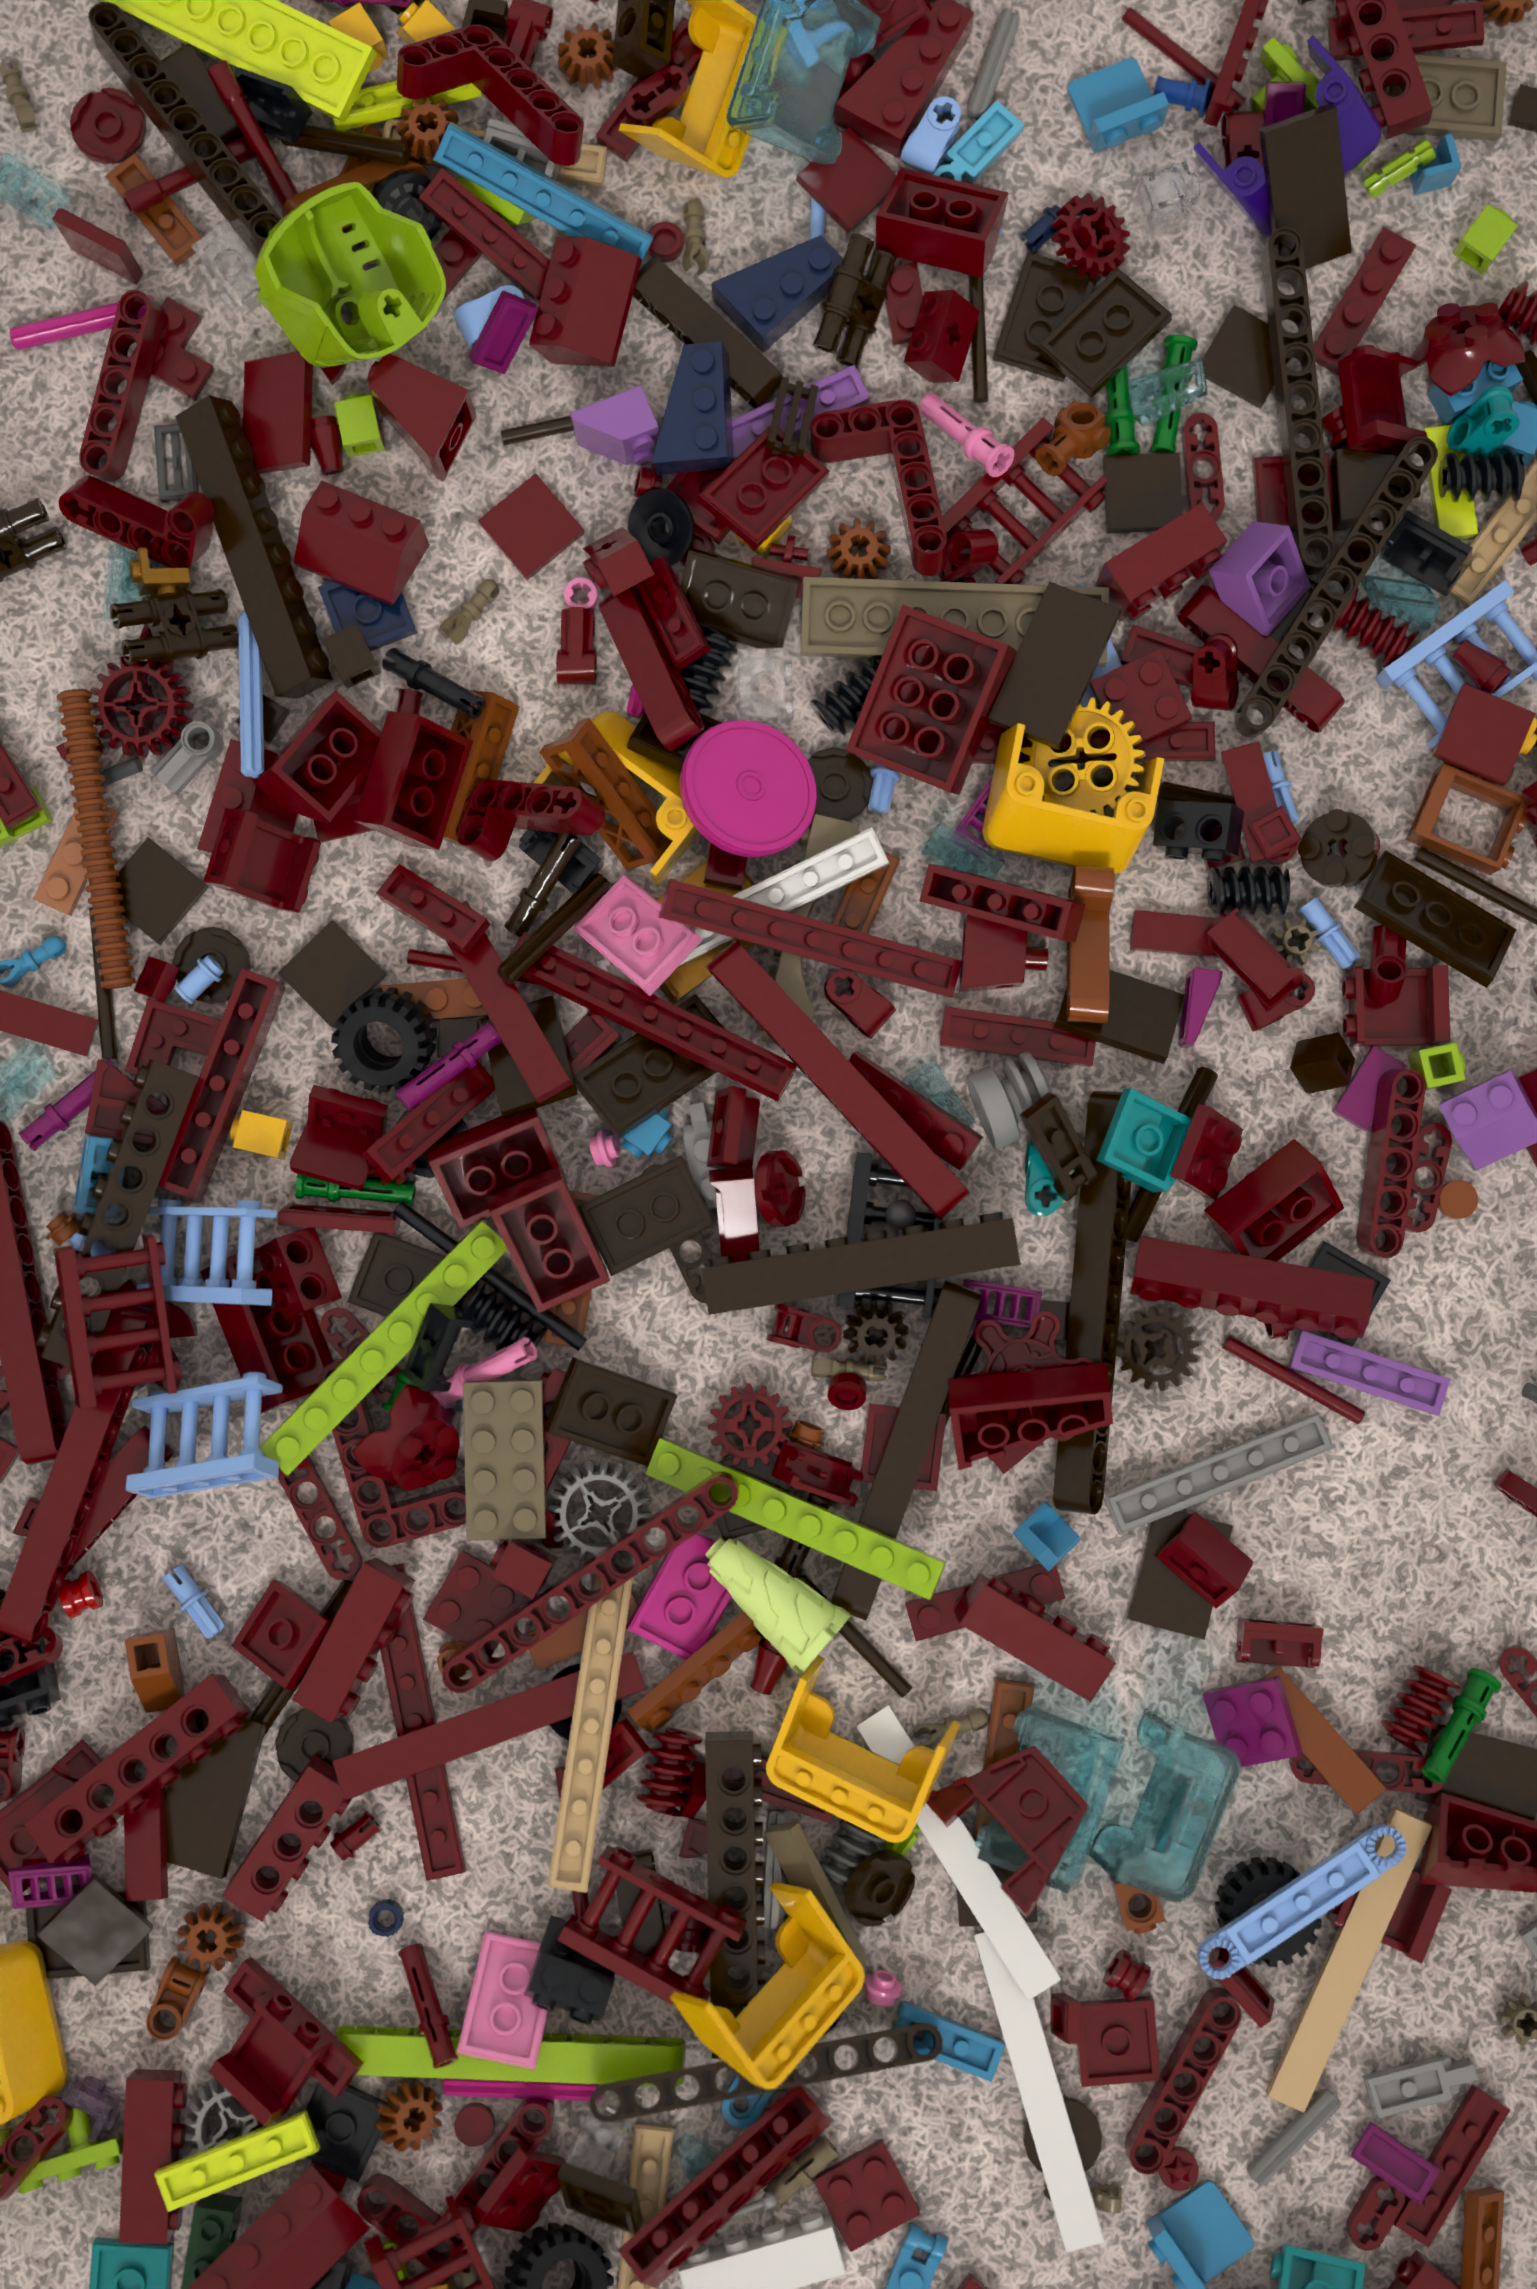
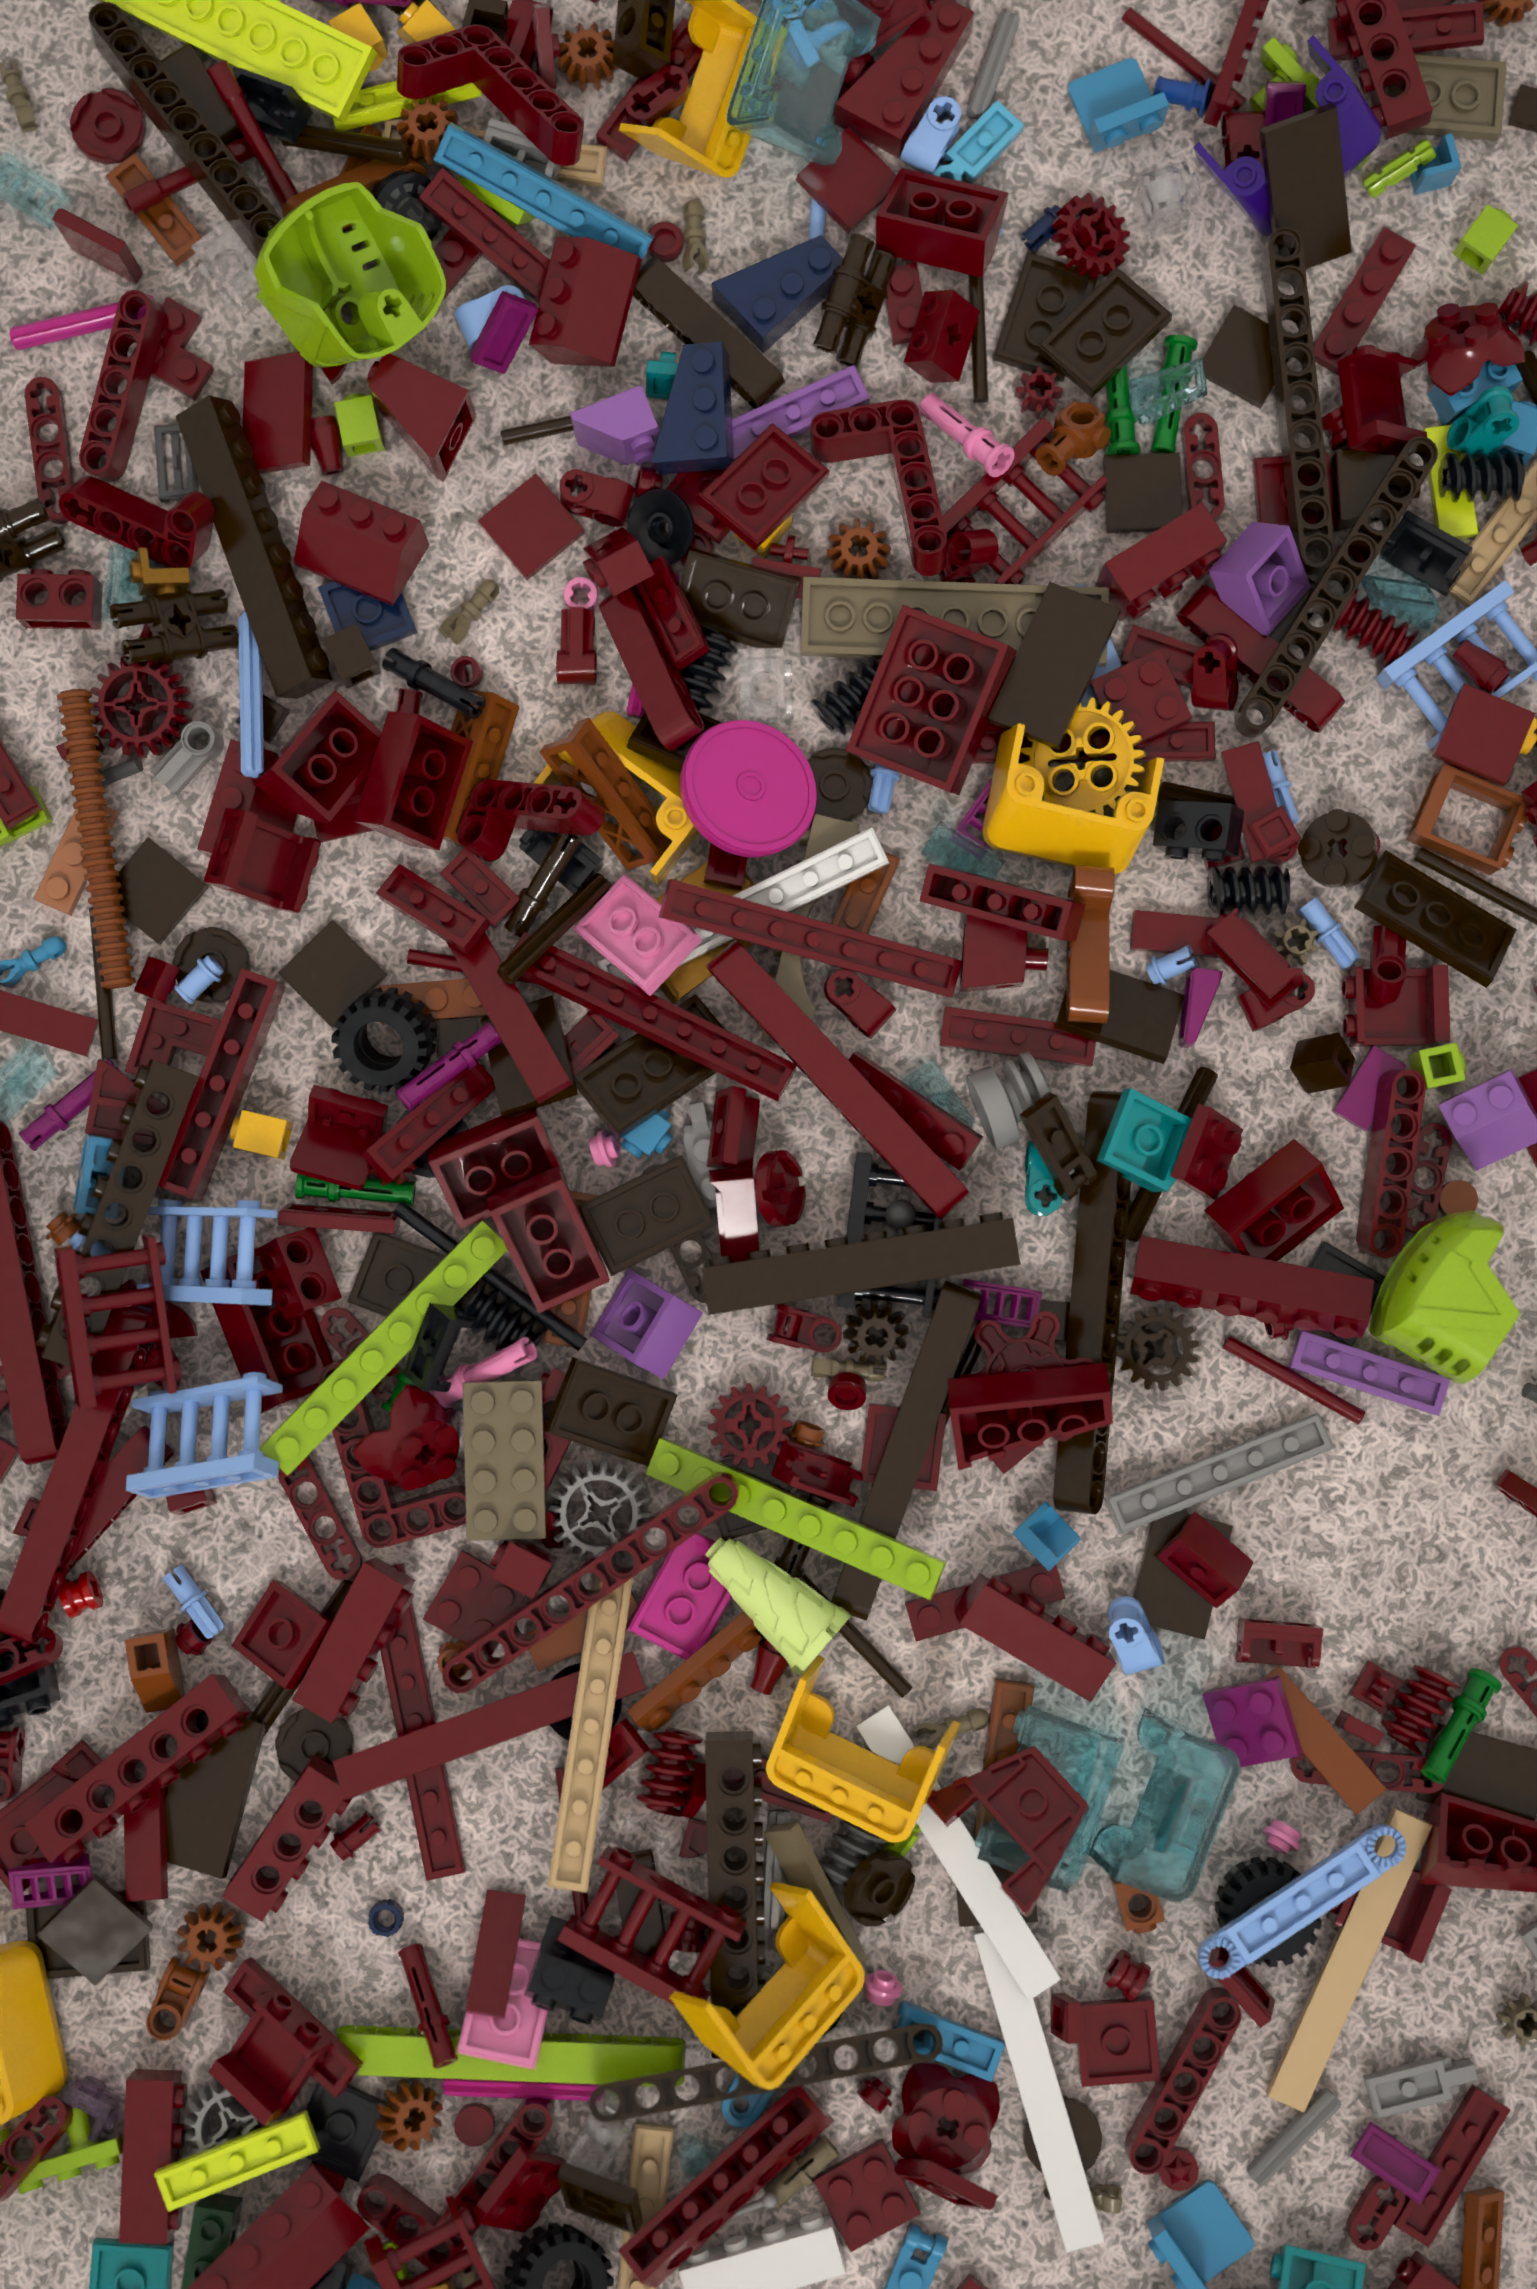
(47, 451): none -> dark red beam
(58, 610): none -> dark red brick
(191, 1501): none -> dark red tile
(191, 1639): none -> dark red plate
(460, 673): none -> dark red hinge
(480, 887): none -> dark red plate
(495, 1954): none -> dark red tile
(546, 44): none -> dark red plate
(601, 499): none -> dark red piece
(646, 1324): none -> medium lavender slope
(661, 376): none -> teal tile
(798, 392): dark brown tile -> none
(875, 2094): none -> dark red plate
(934, 2093): none -> dark red brick
(945, 2184): none -> dark red tile
(1029, 395): none -> dark red gear
(1133, 1636): none -> light blue piece
(1170, 965): none -> light blue pin
(1282, 1837): none -> bright pink plate
(1359, 1728): none -> dark red tile
(1376, 1687): none -> dark red tile
(1445, 1299): none -> lime piece

